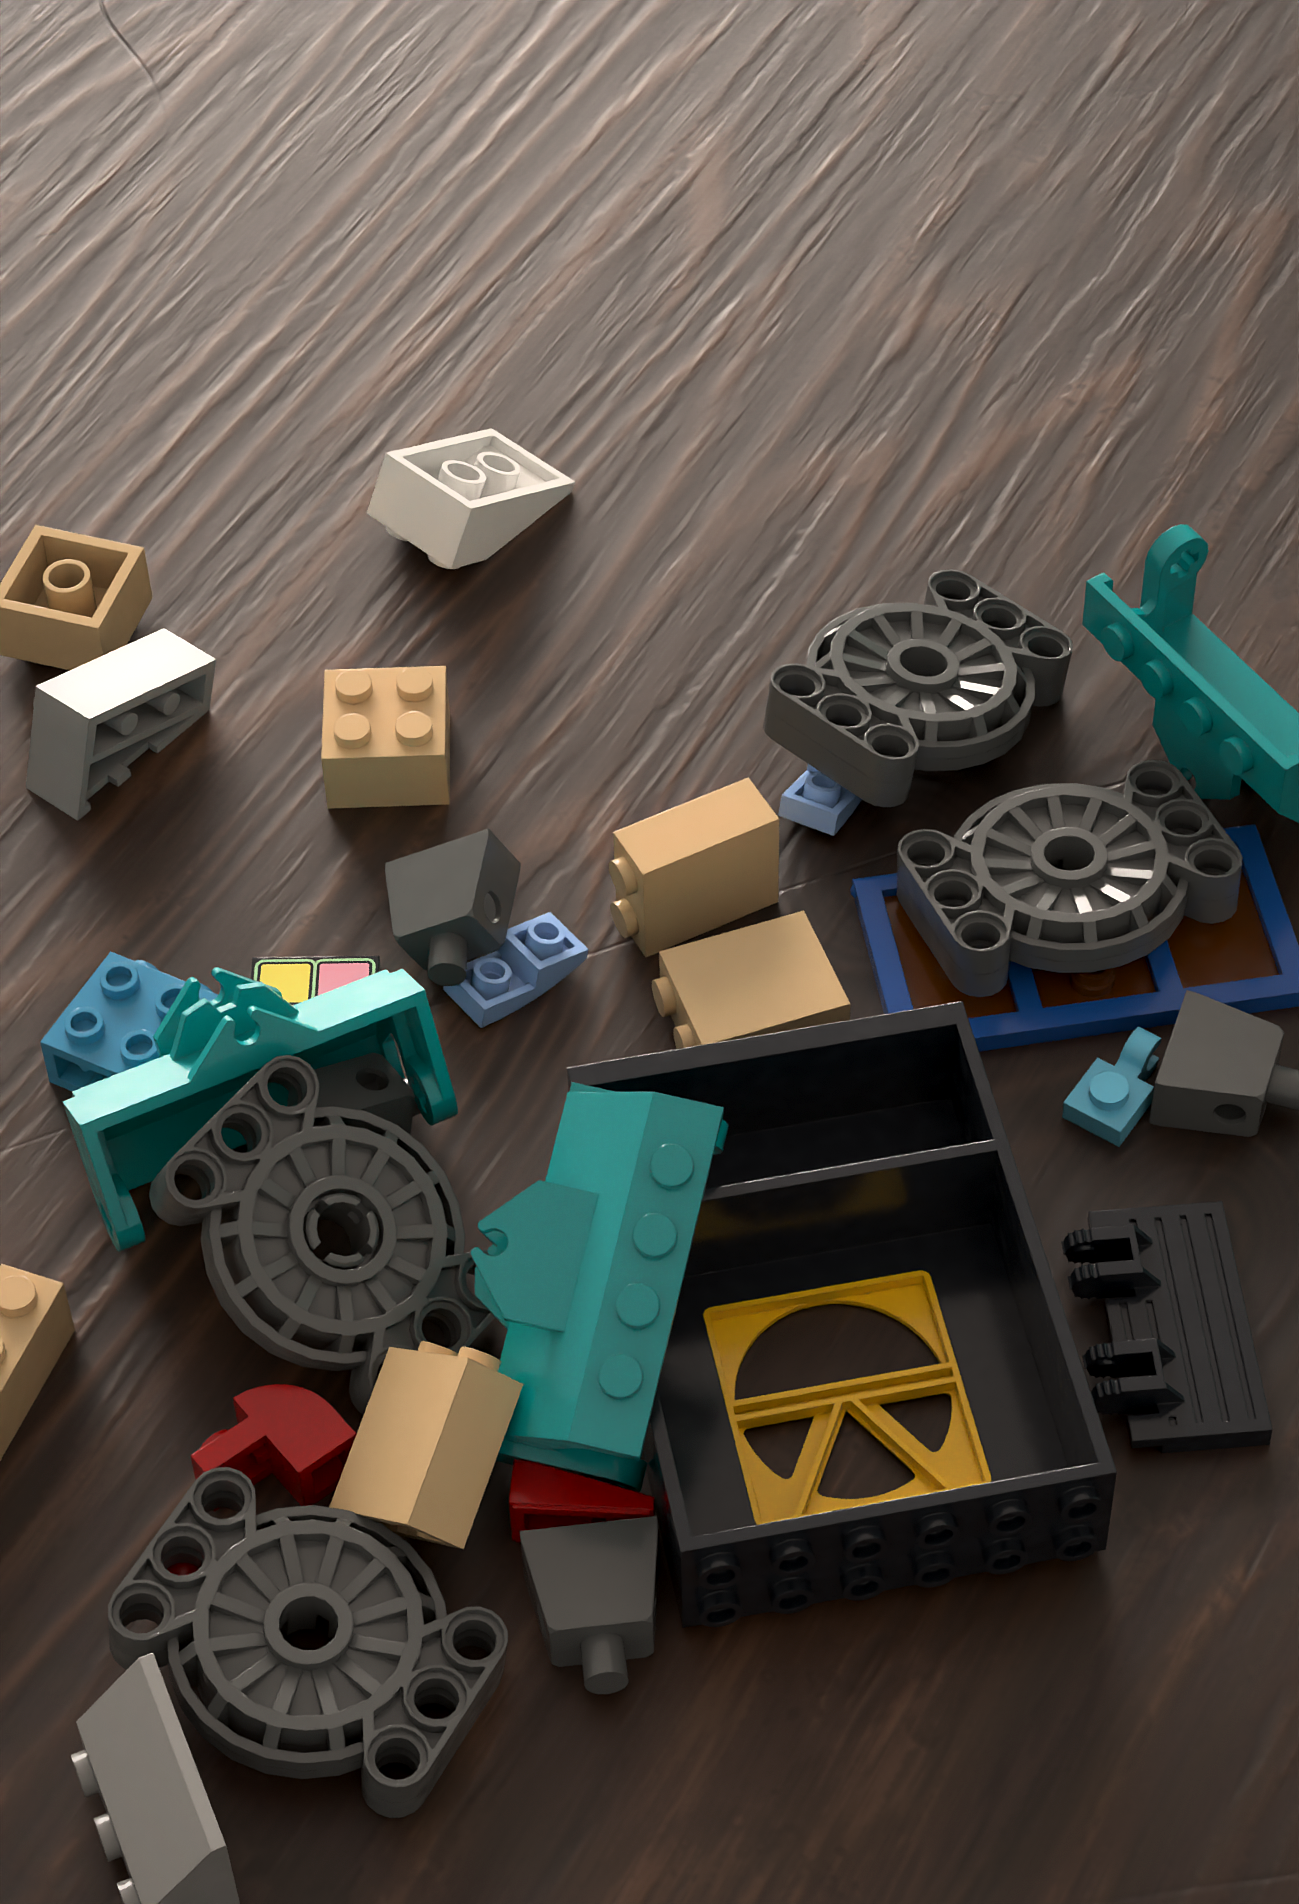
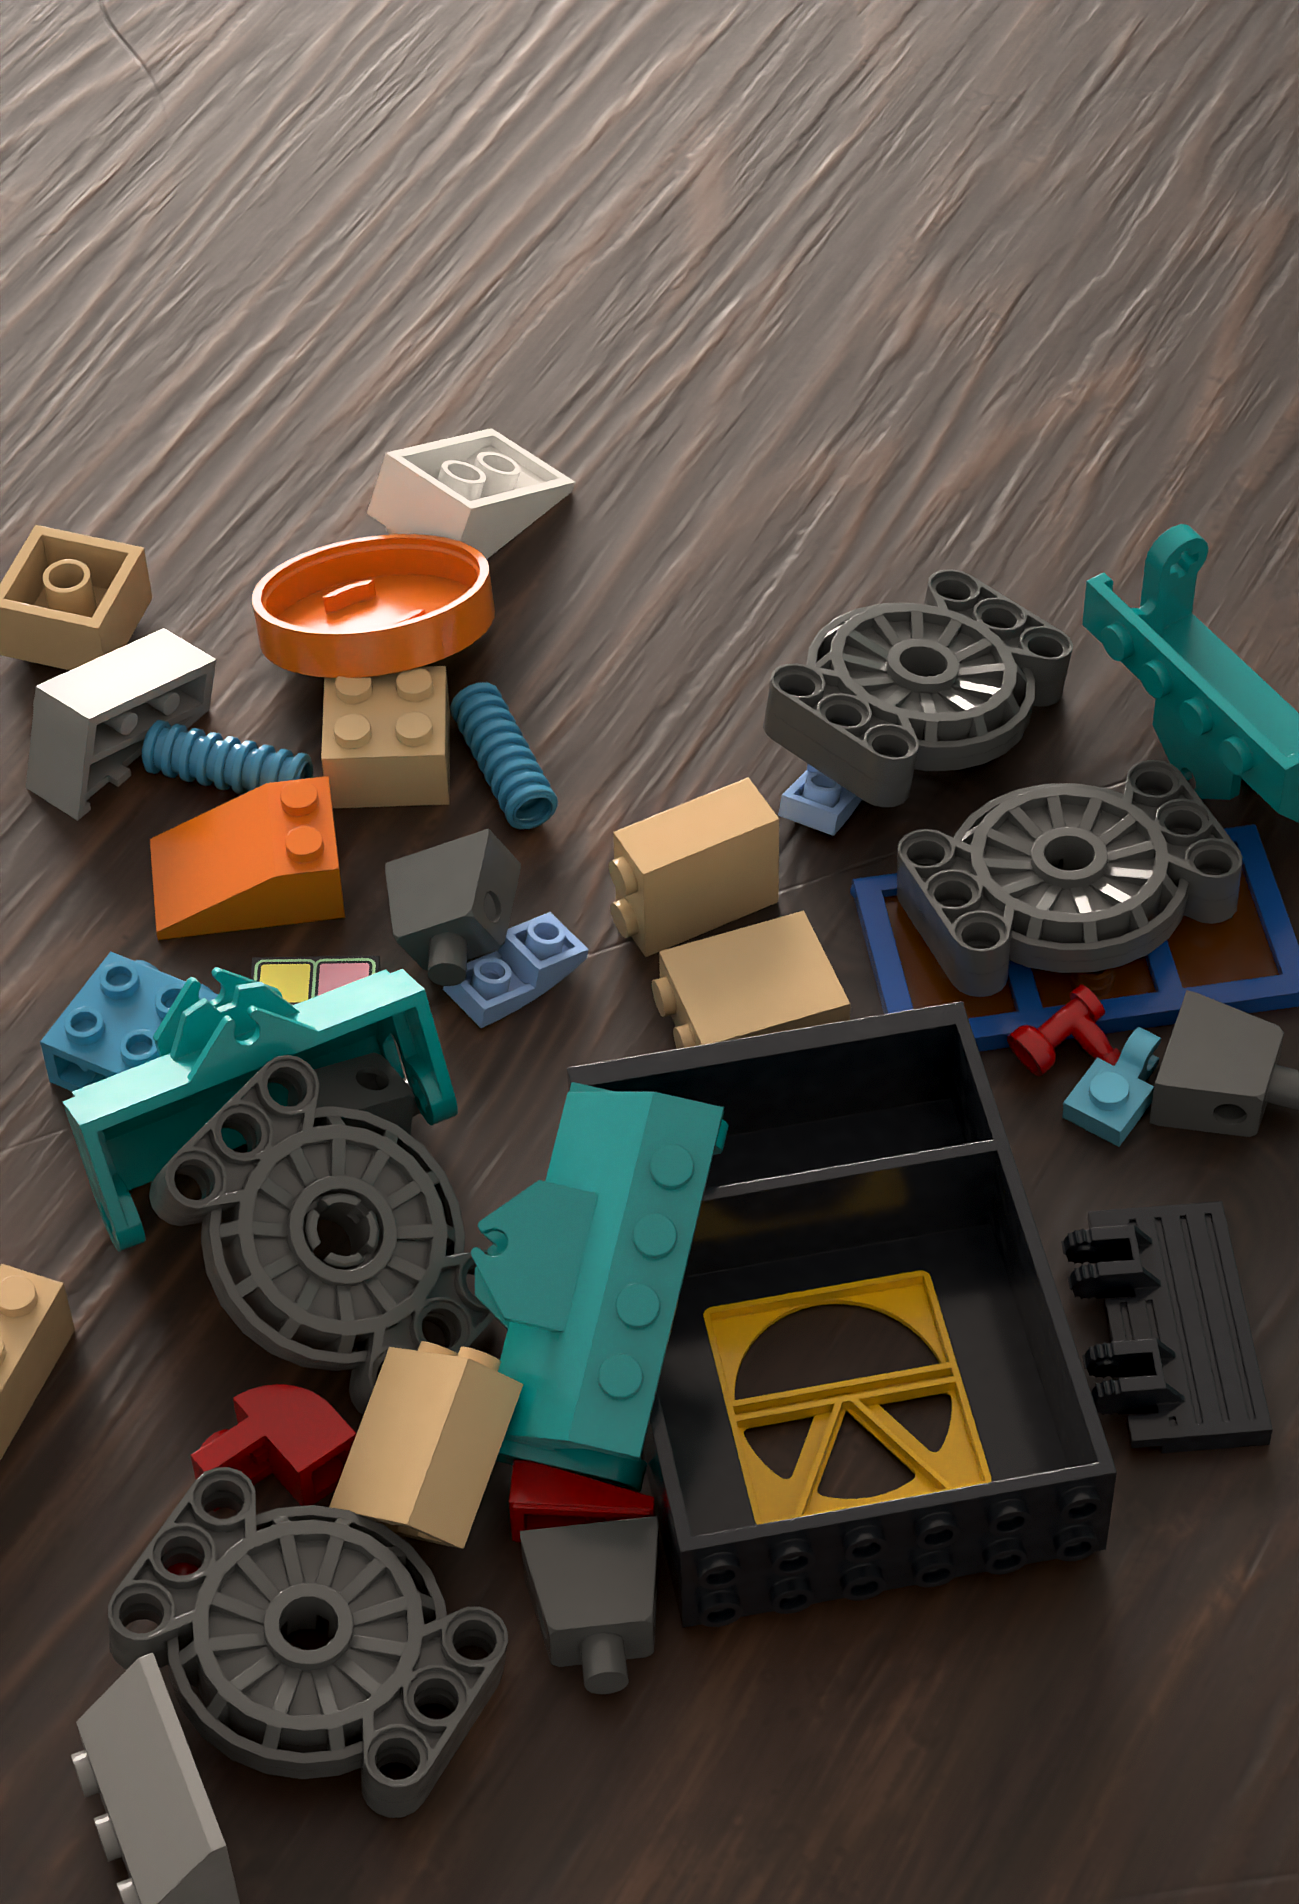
(219, 760): none -> dark azure piece
(250, 863): none -> orange slope
(373, 605): none -> orange brick
(503, 756): none -> dark azure piece
(1078, 1017): none -> red piece

